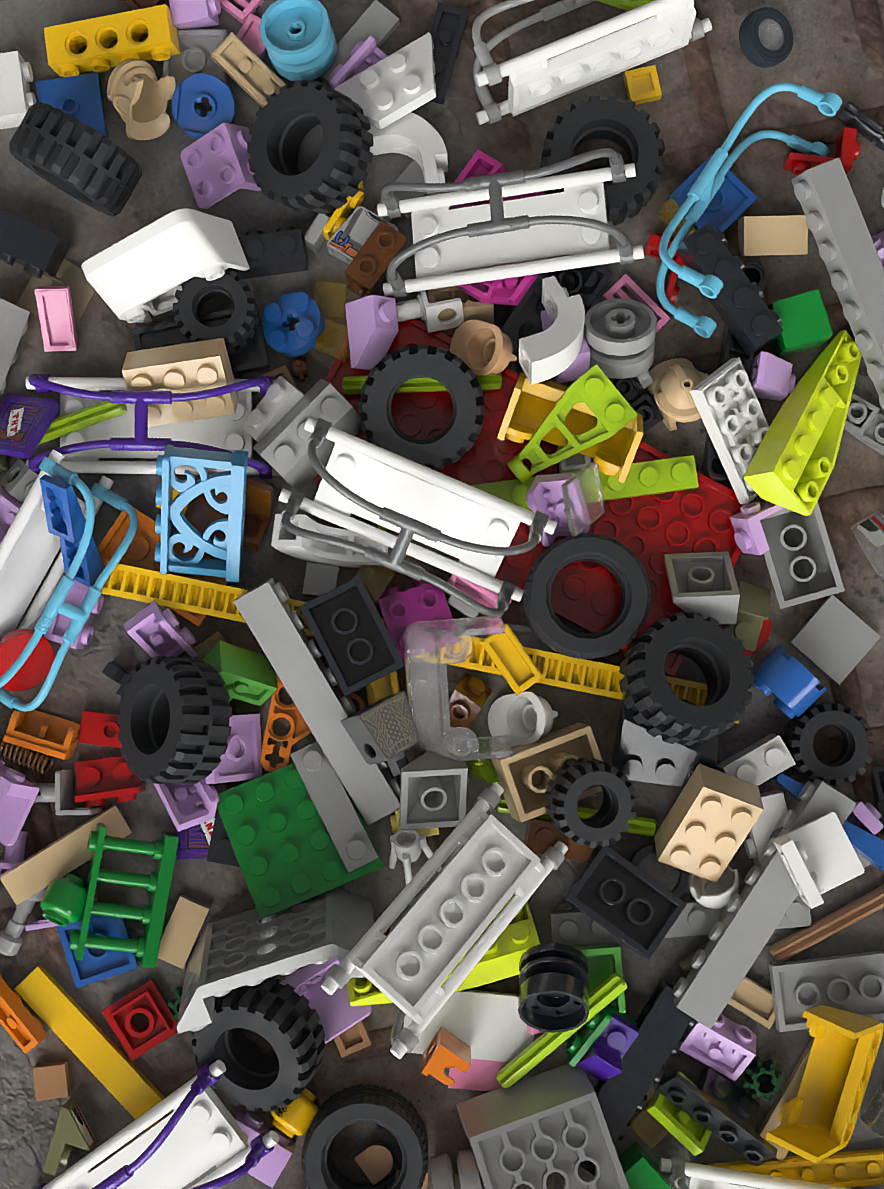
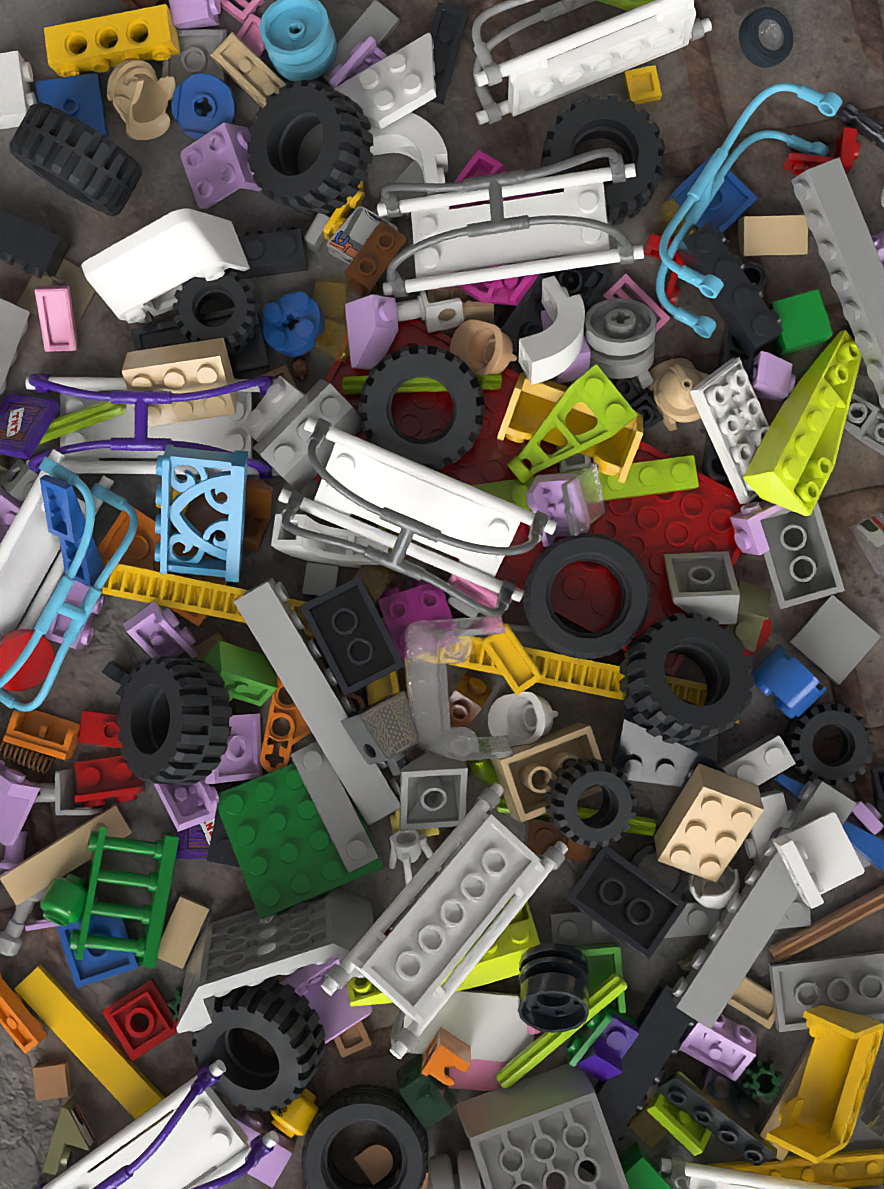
(424, 1094): none -> clear green torso

